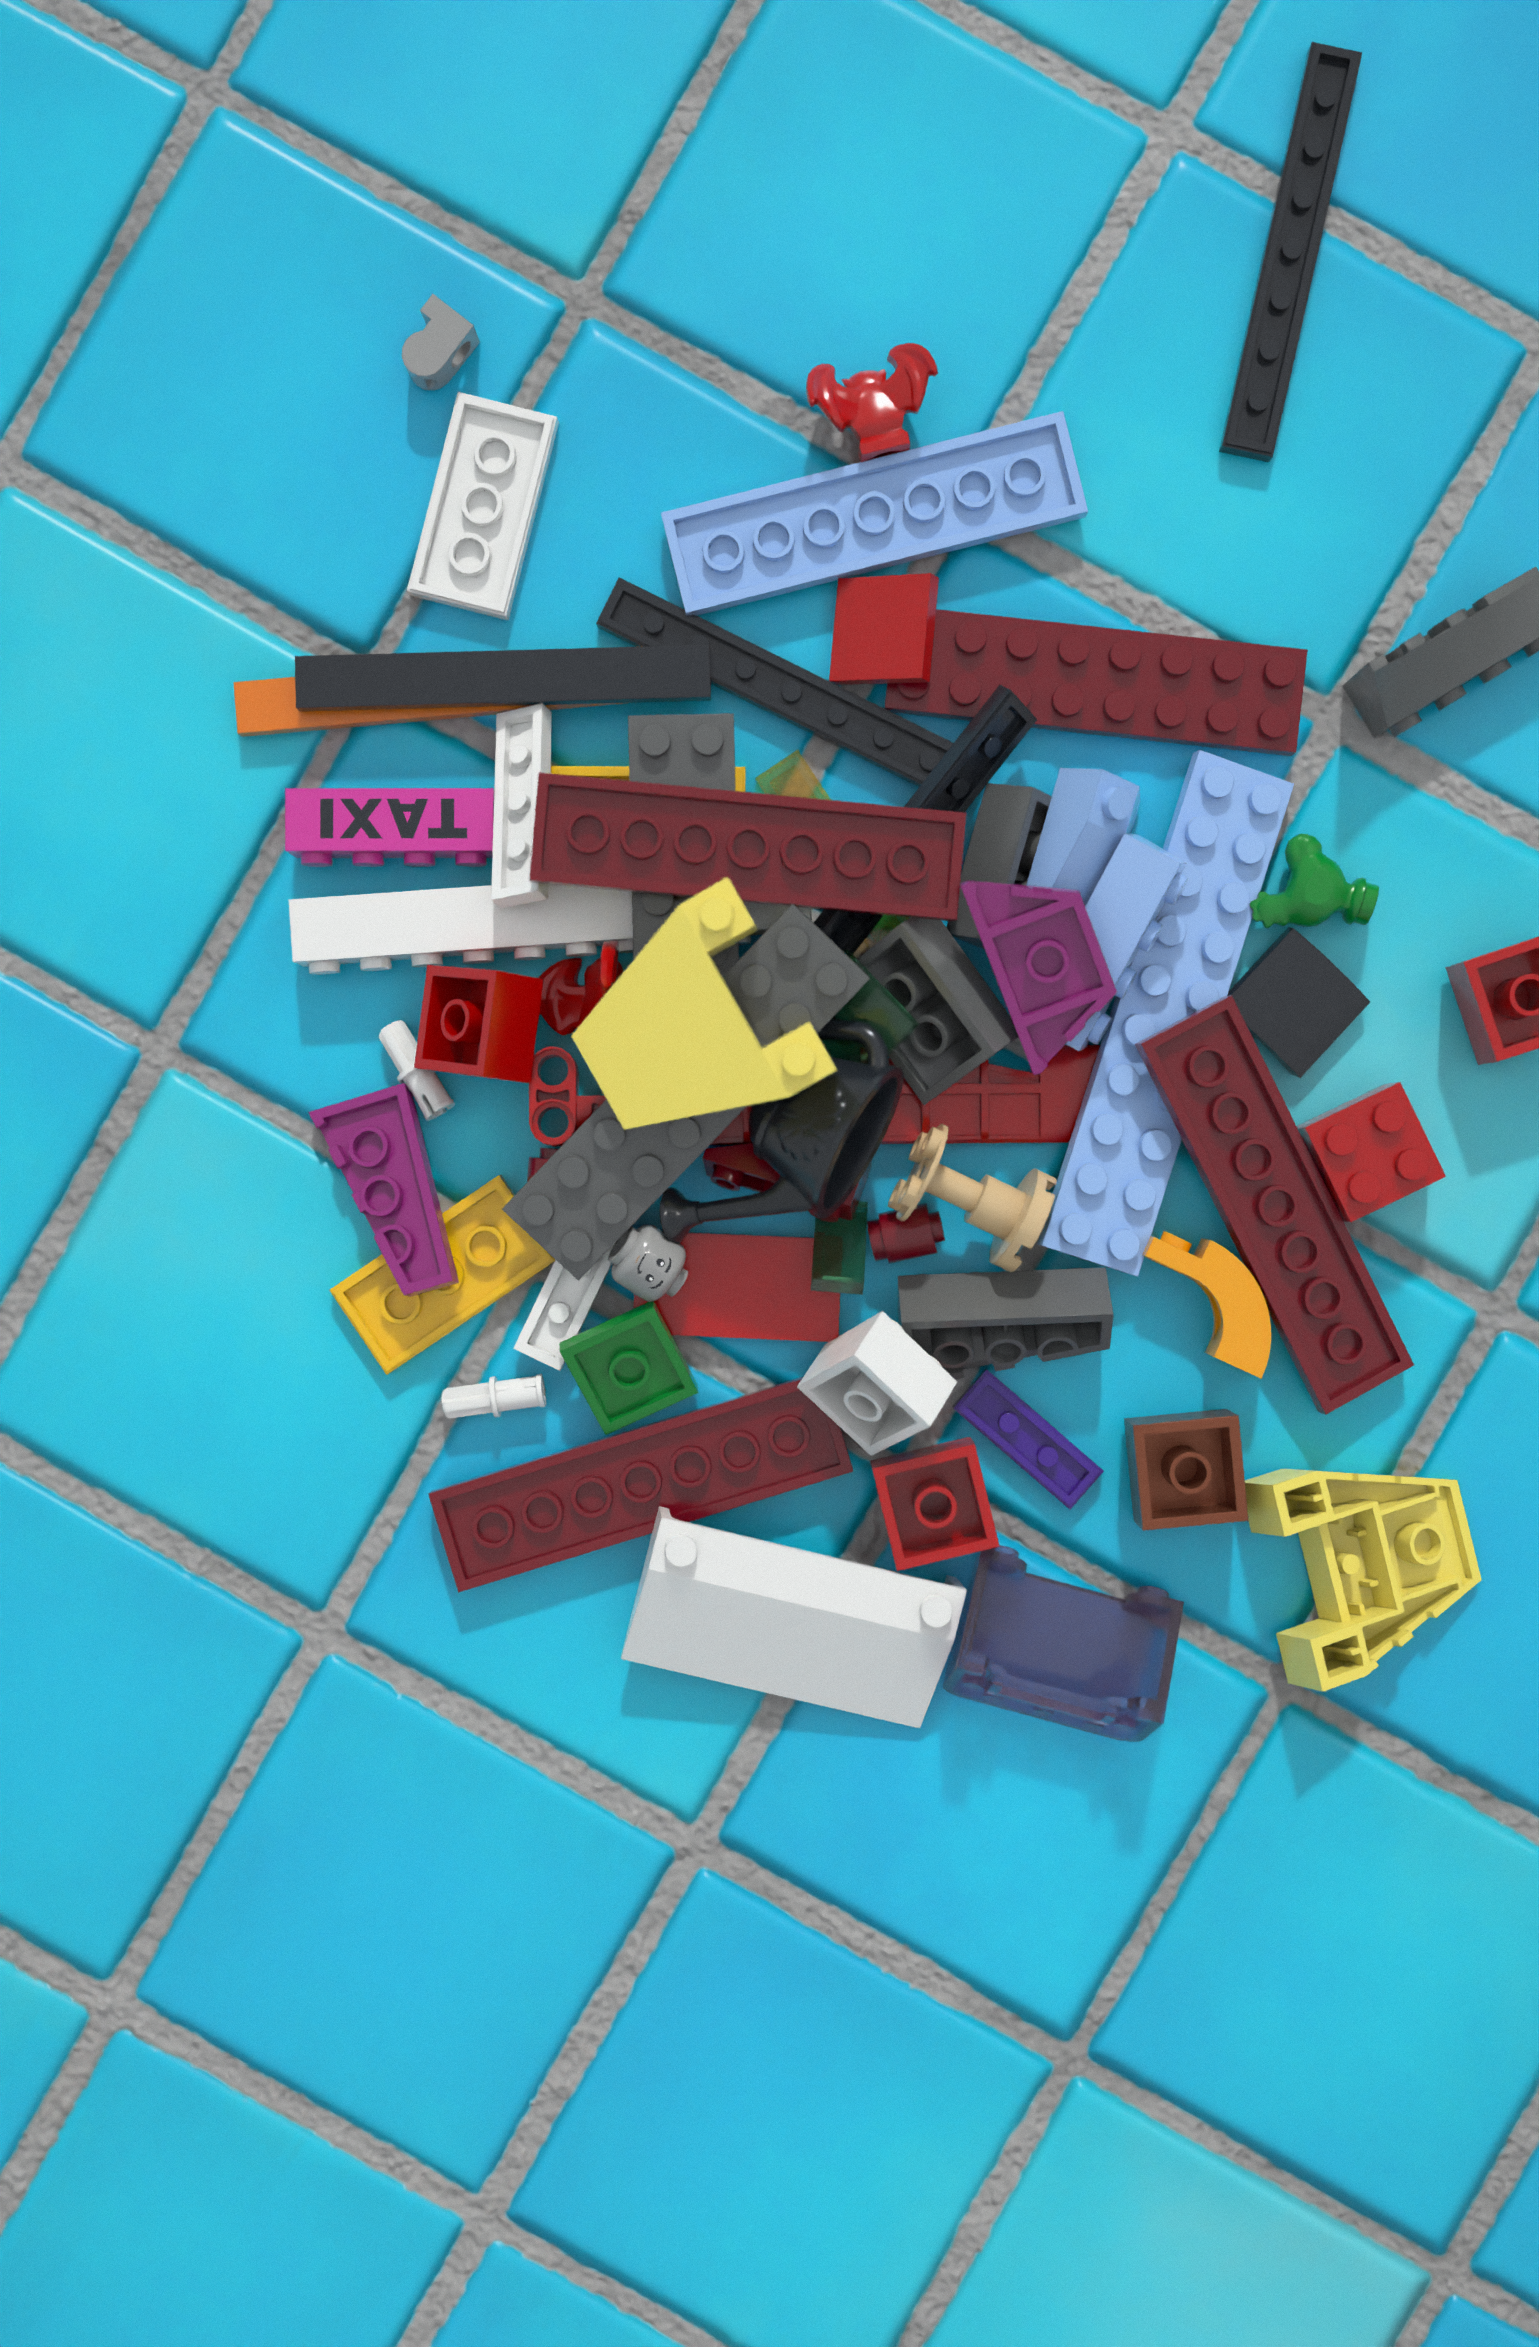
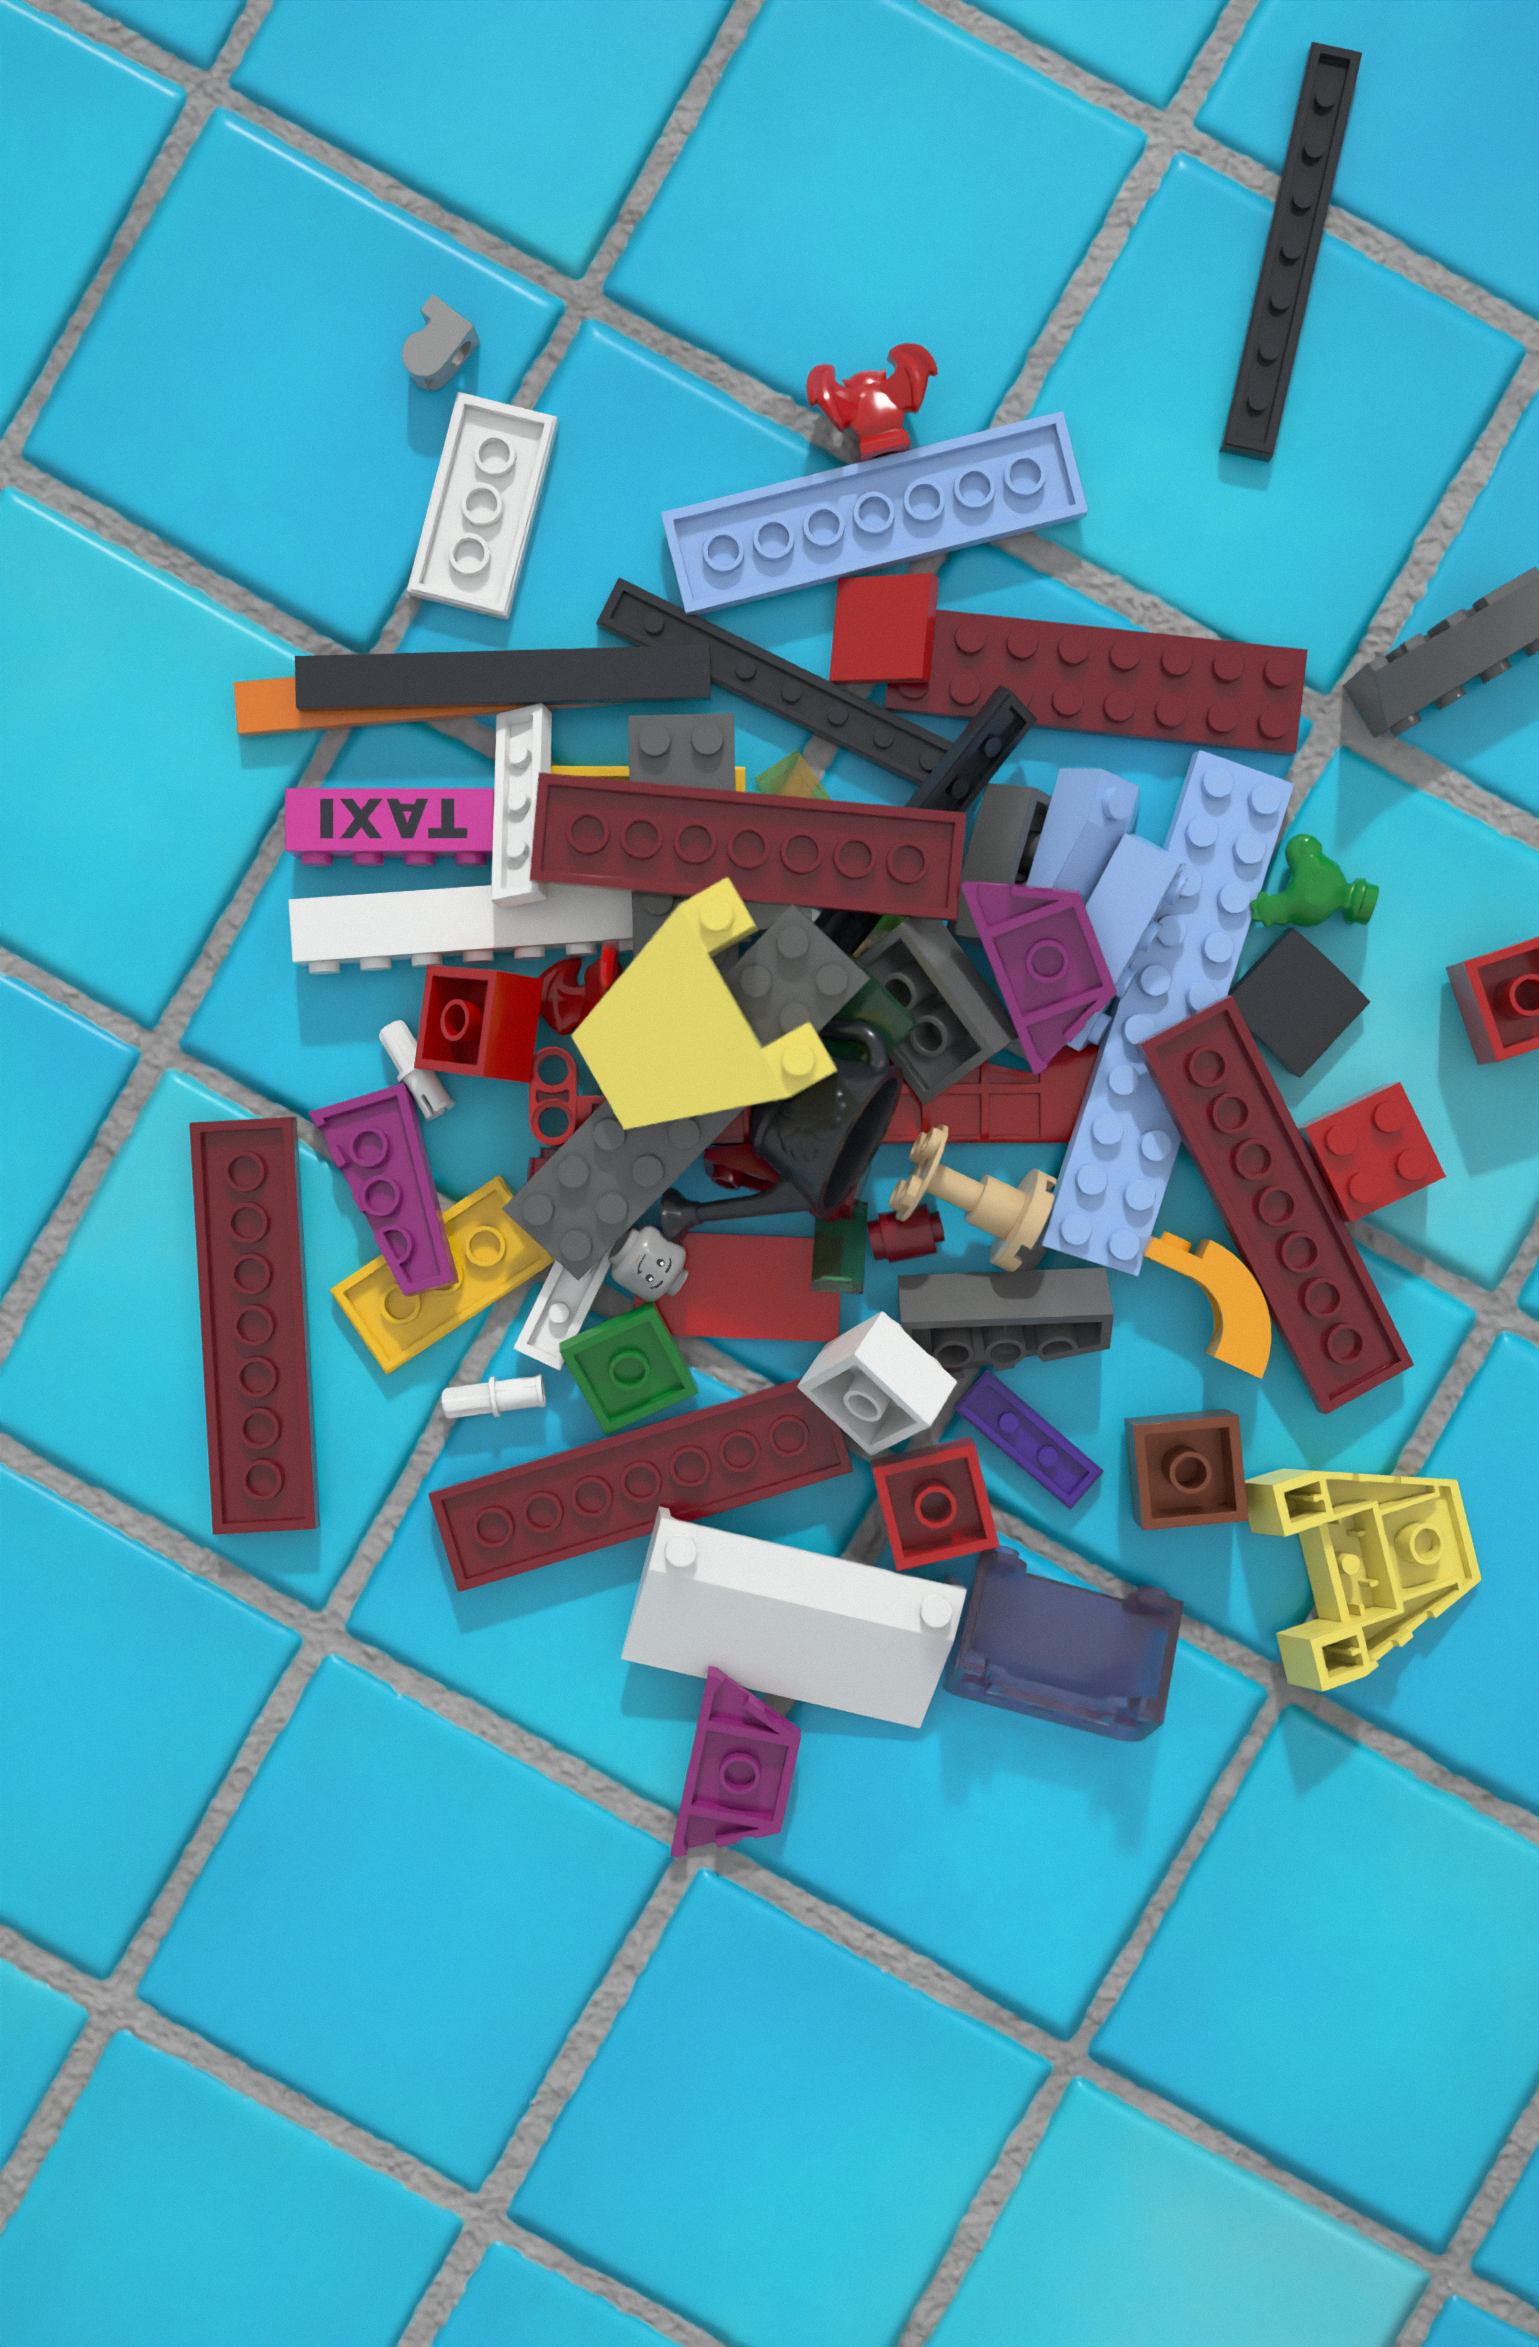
(254, 1325): none -> dark red plate
(736, 1768): none -> magenta wing

